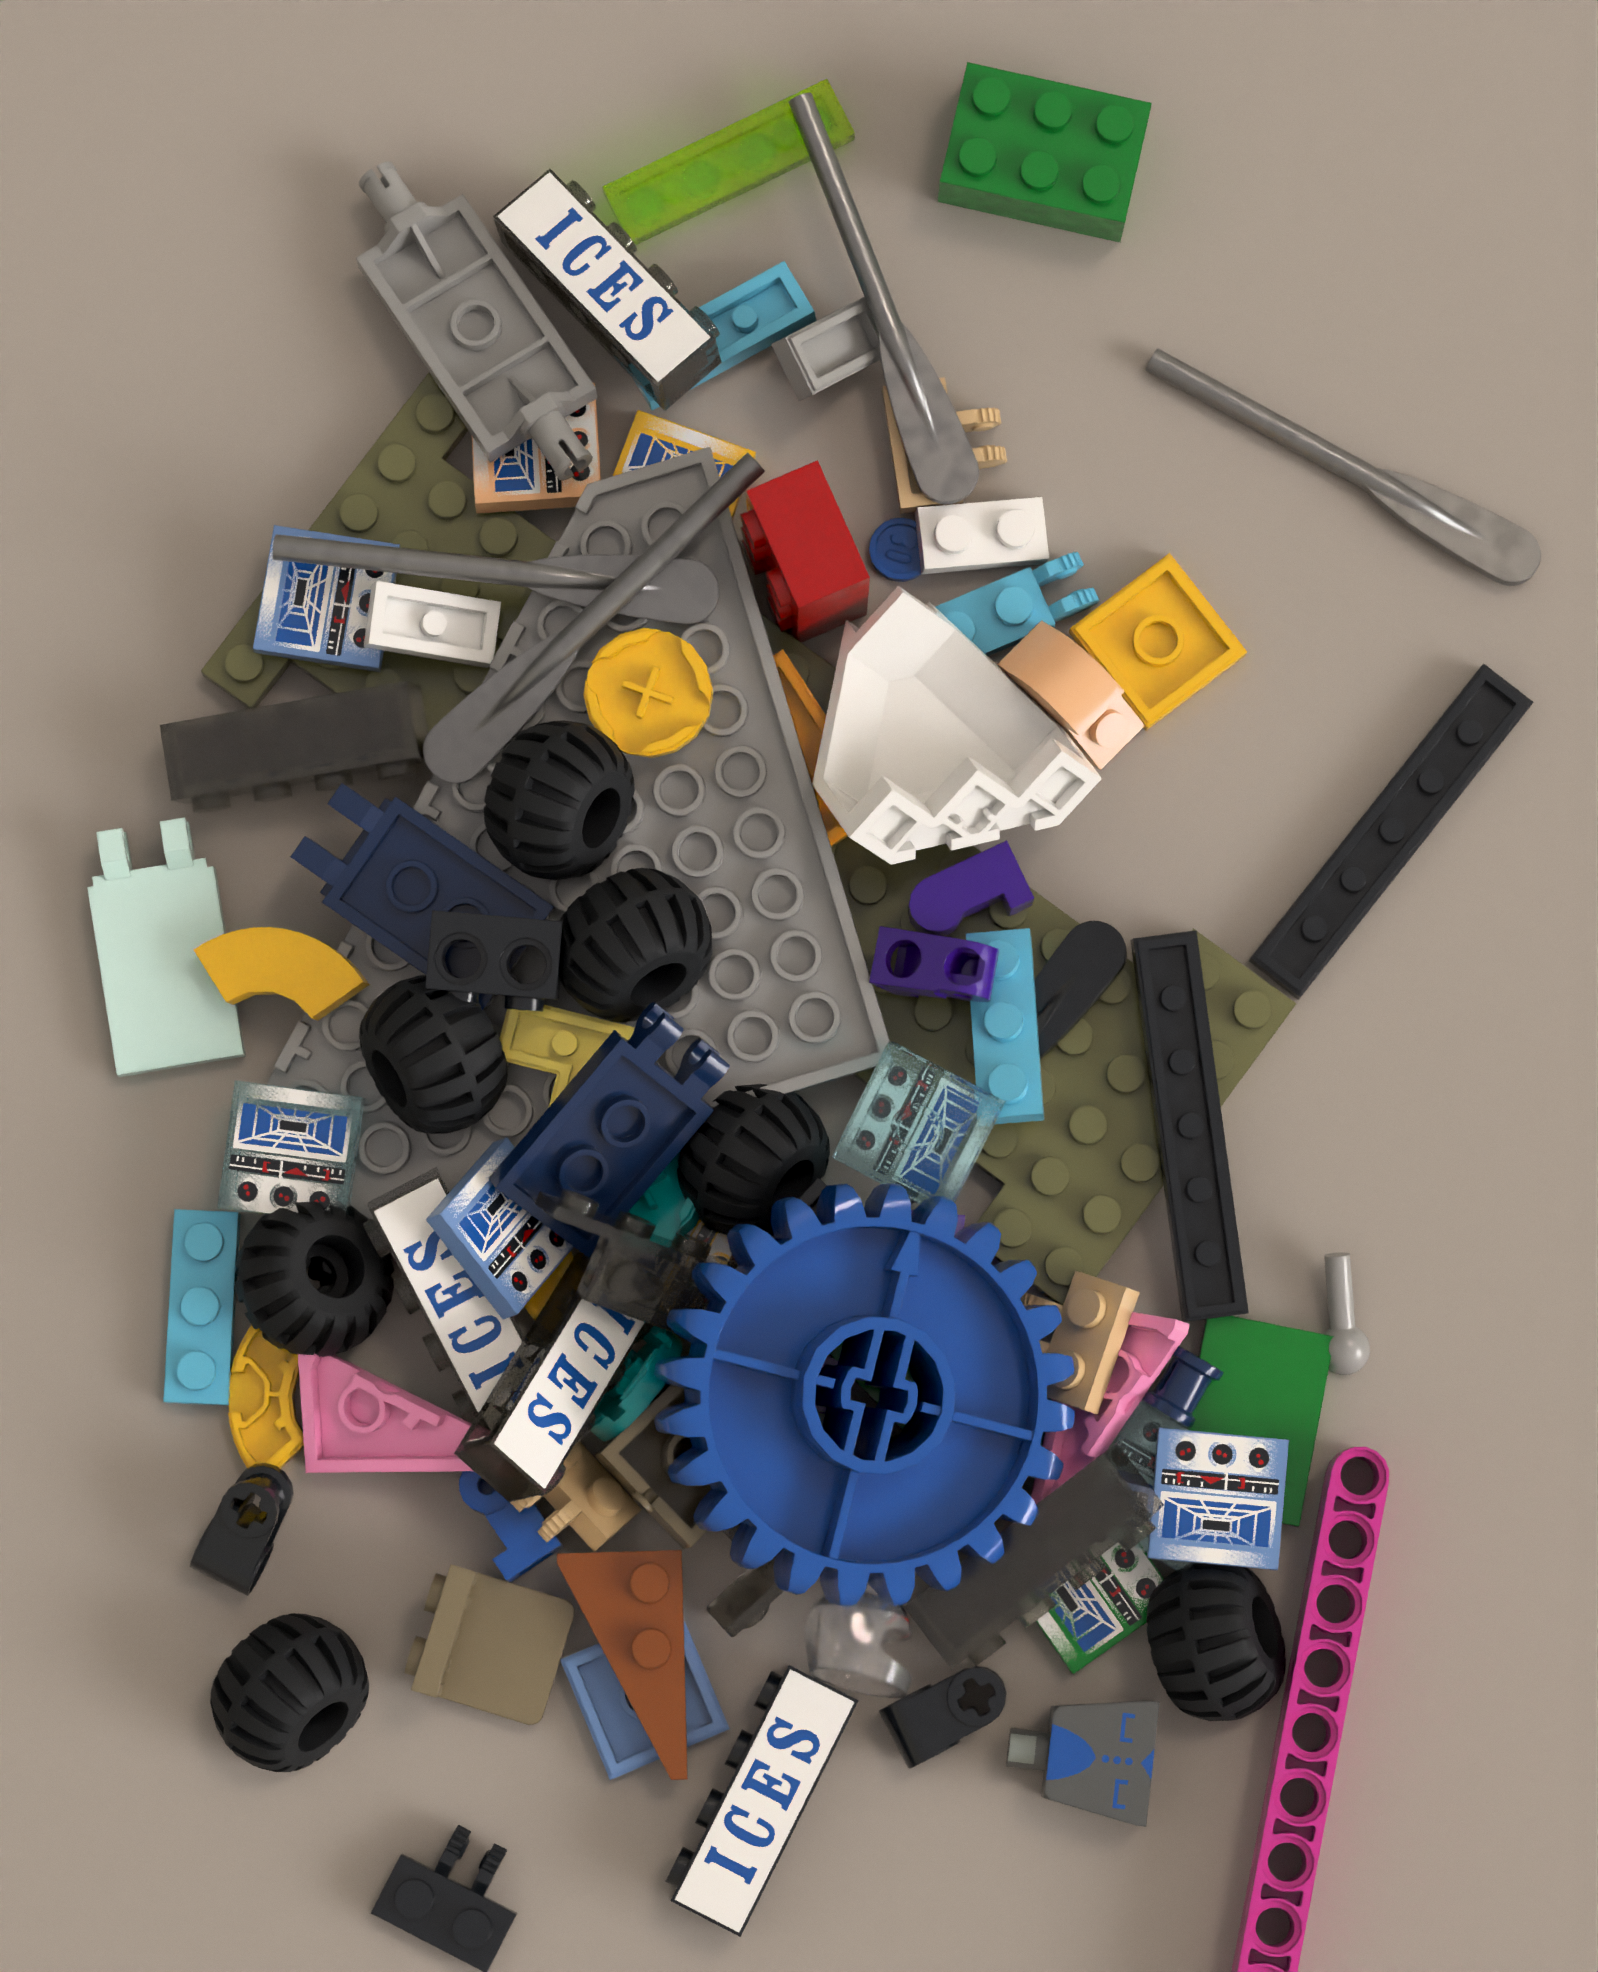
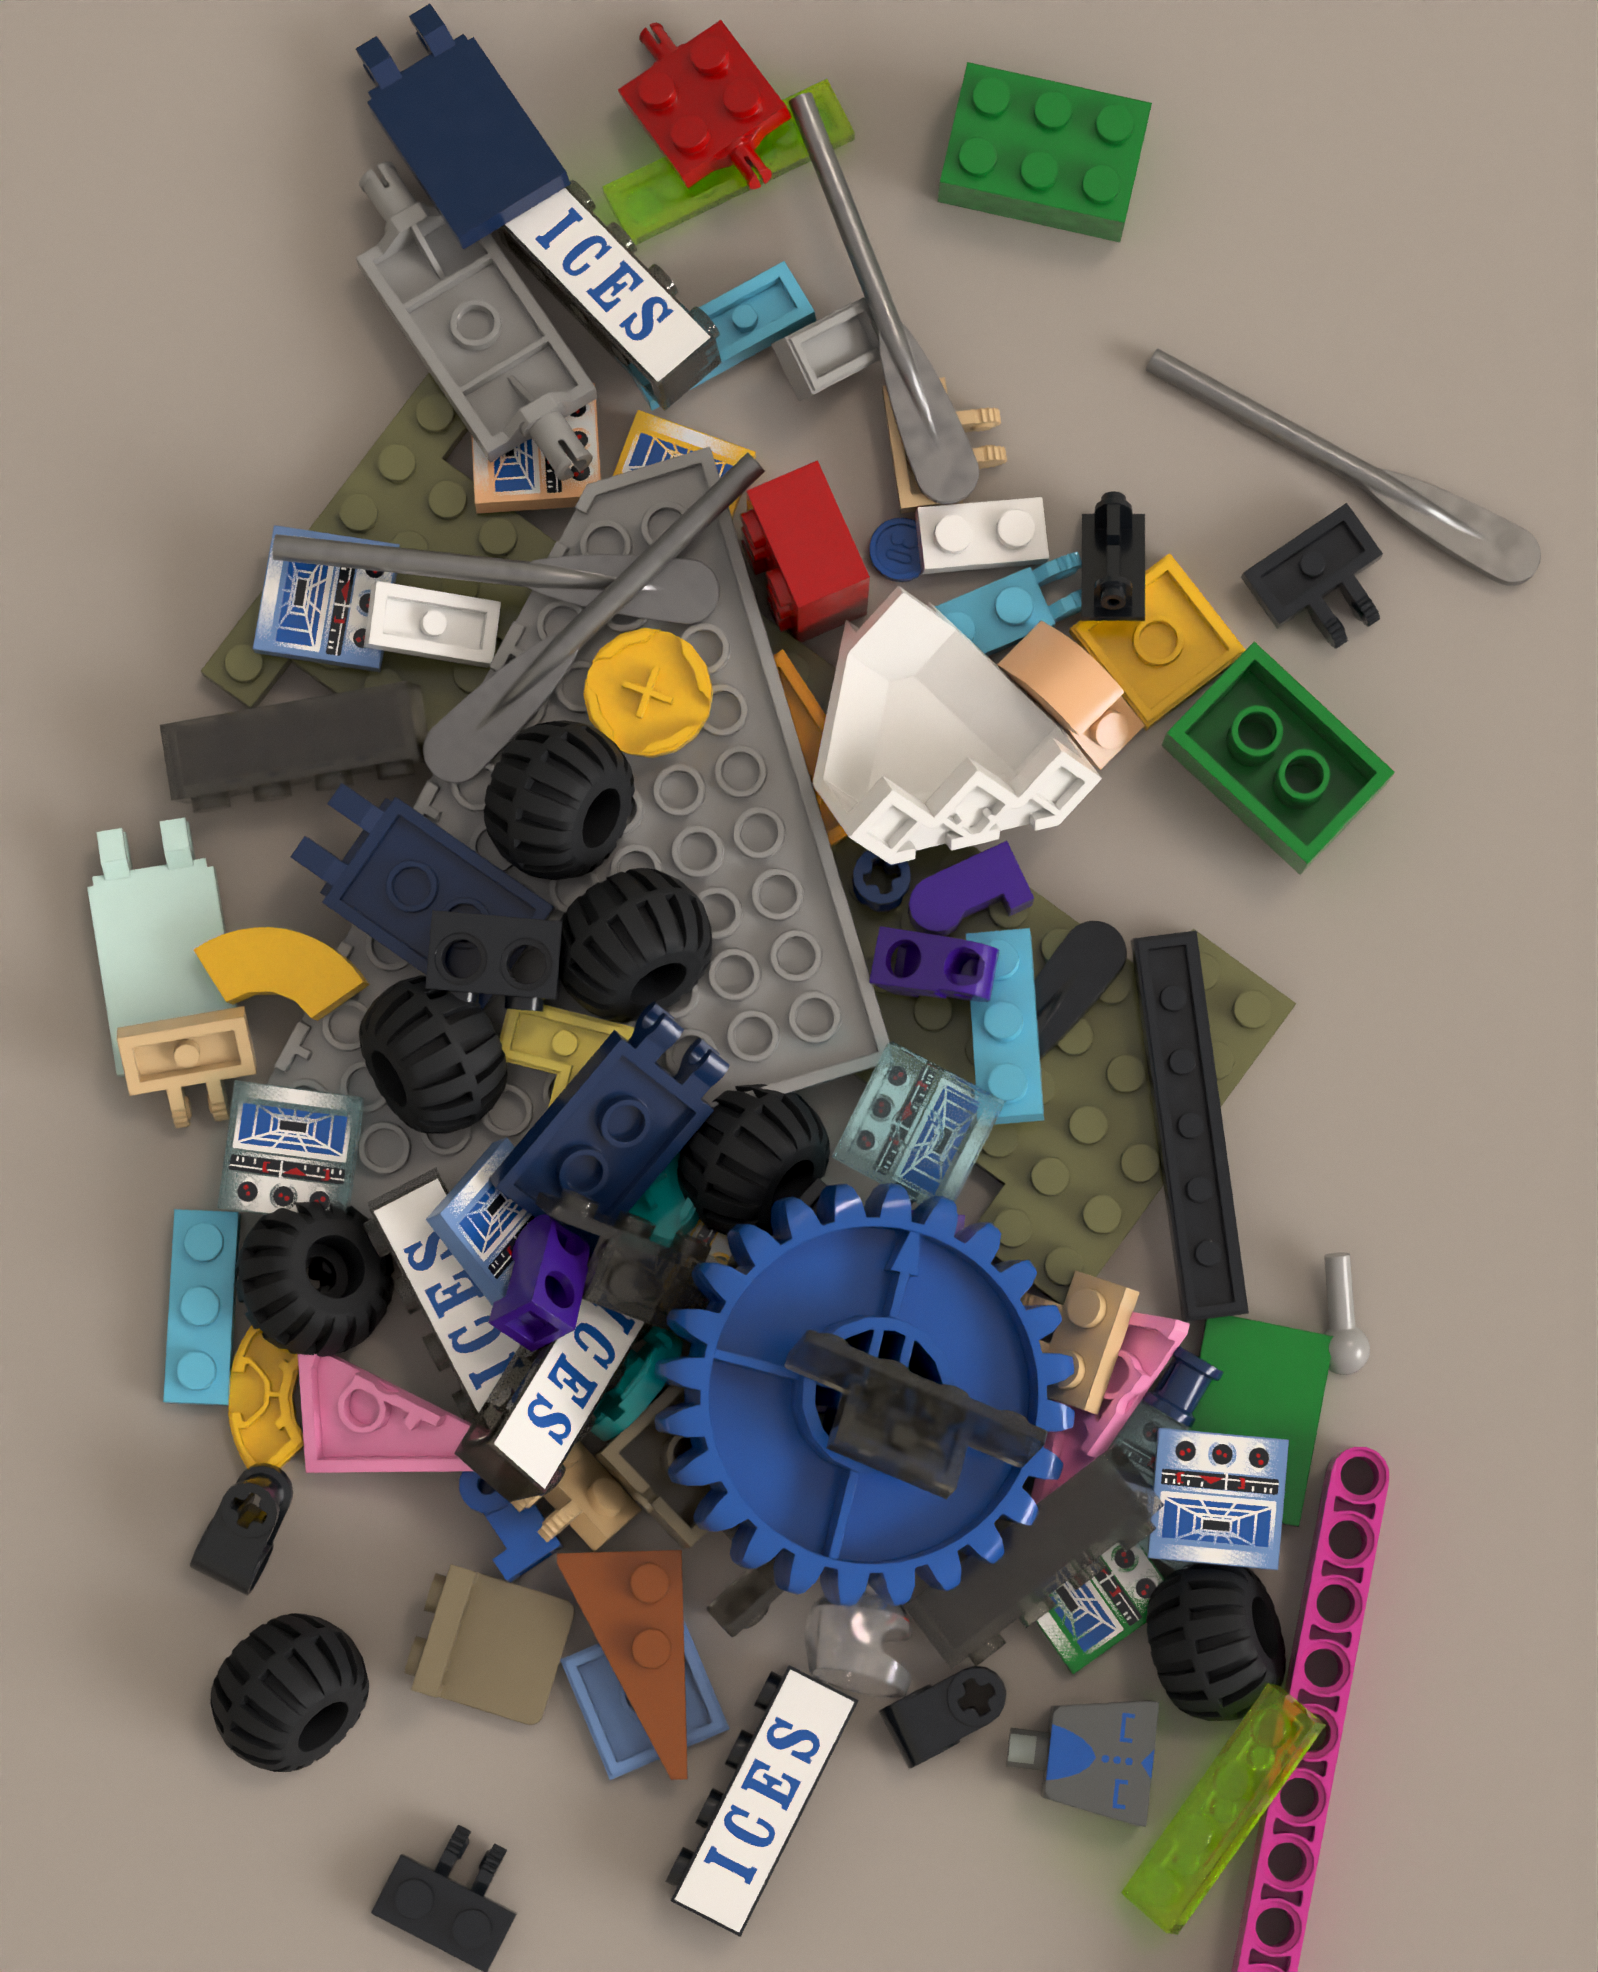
(188, 1053): none -> tan hinge
(461, 131): none -> dark blue tile
(543, 1285): none -> dark purple leg
(705, 104): none -> red plate
(870, 894): none -> dark blue bush
(906, 1421): none -> clear smoke bracket
(1113, 561): none -> black hinge
(1223, 1809): none -> clear neon green plate
(1277, 758): none -> green brick
(1314, 566): none -> black hinge
(1390, 831): black tile -> none

